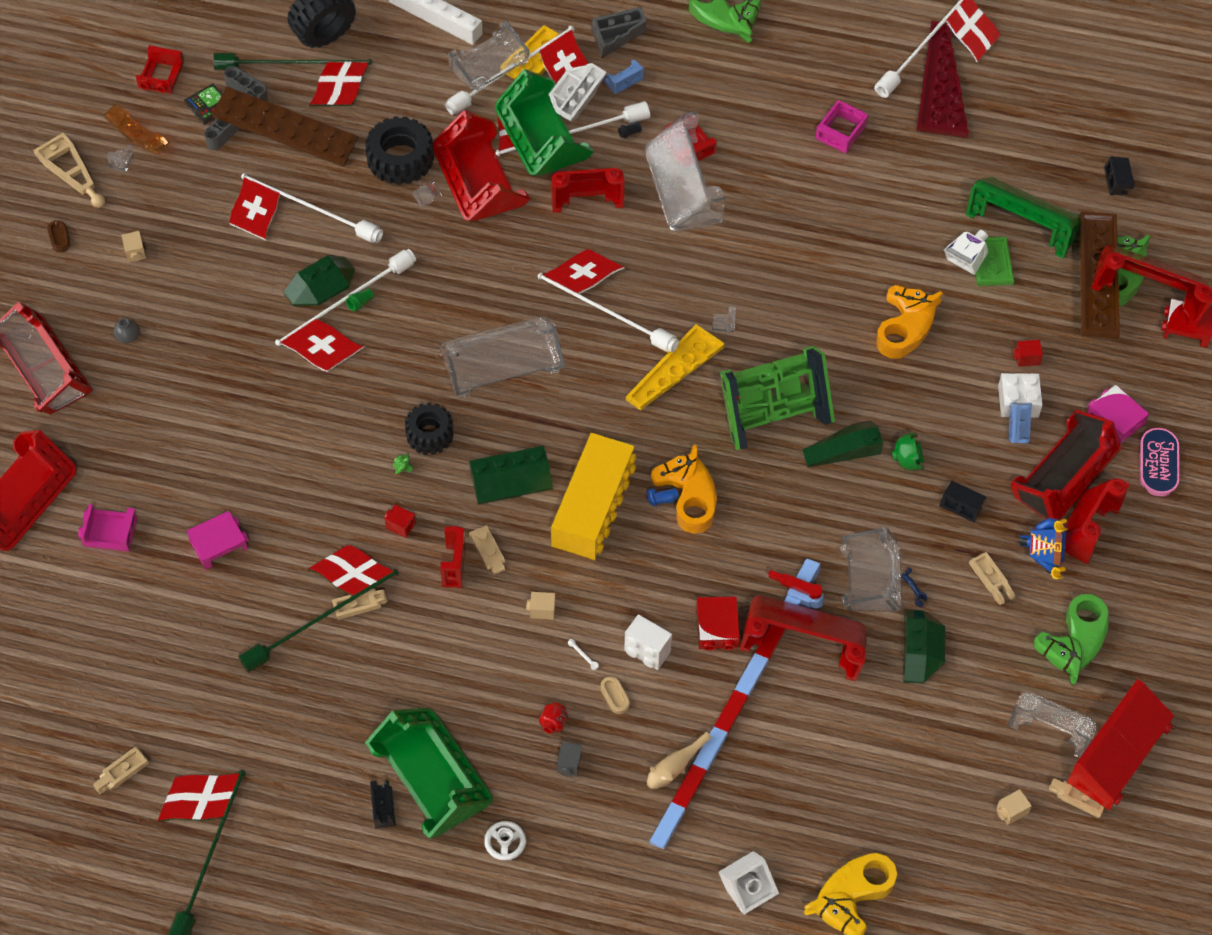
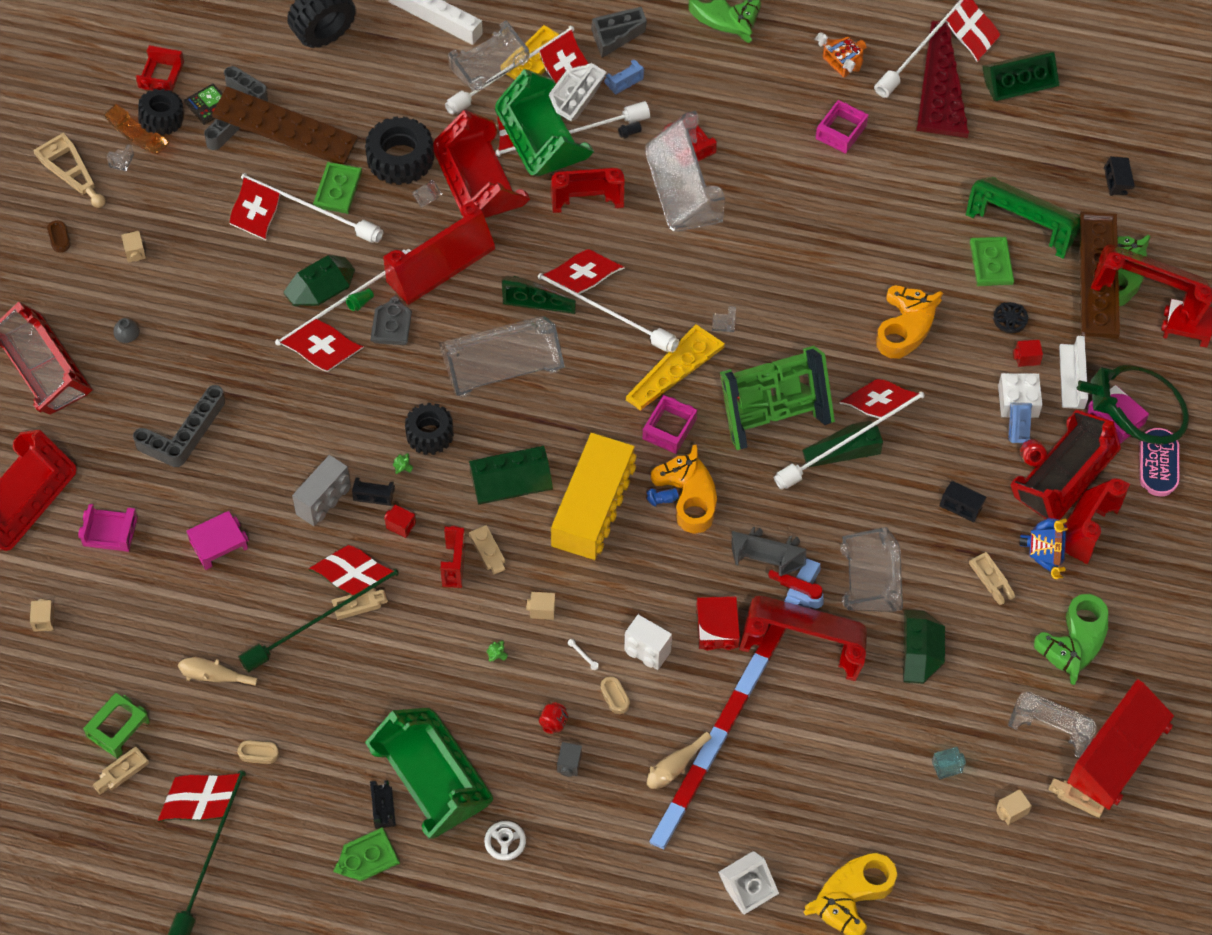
(42, 615): none -> tan brick
(114, 745): none -> bright green panel
(160, 111): none -> black tyre
(185, 432): none -> dark grey beam
(208, 670): none -> tan piece
(258, 752): none -> tan tile
(321, 490): none -> light grey brick
(337, 82): flag -> none
(337, 187): none -> bright green tile
(366, 856): none -> bright green tile
(373, 493): none -> black hinge
(391, 323): none -> dark grey tile
(439, 257): none -> red windscreen
(496, 651): none -> bright green plant
(525, 293): none -> dark green wedge
(663, 438): none -> dark pink window
(787, 555): none -> dark grey hose
(842, 53): none -> torso
(877, 400): none -> flag
(908, 452): green cylinder -> none
(919, 595): dark blue piece -> none
(948, 762): none -> clear light blue brick
(968, 251): white torso -> none
(1010, 317): none -> black wheel
(1021, 75): none -> dark green slope
(1033, 452): none -> red head
(1071, 371): none -> white panel
(1105, 403): none -> dark green brick

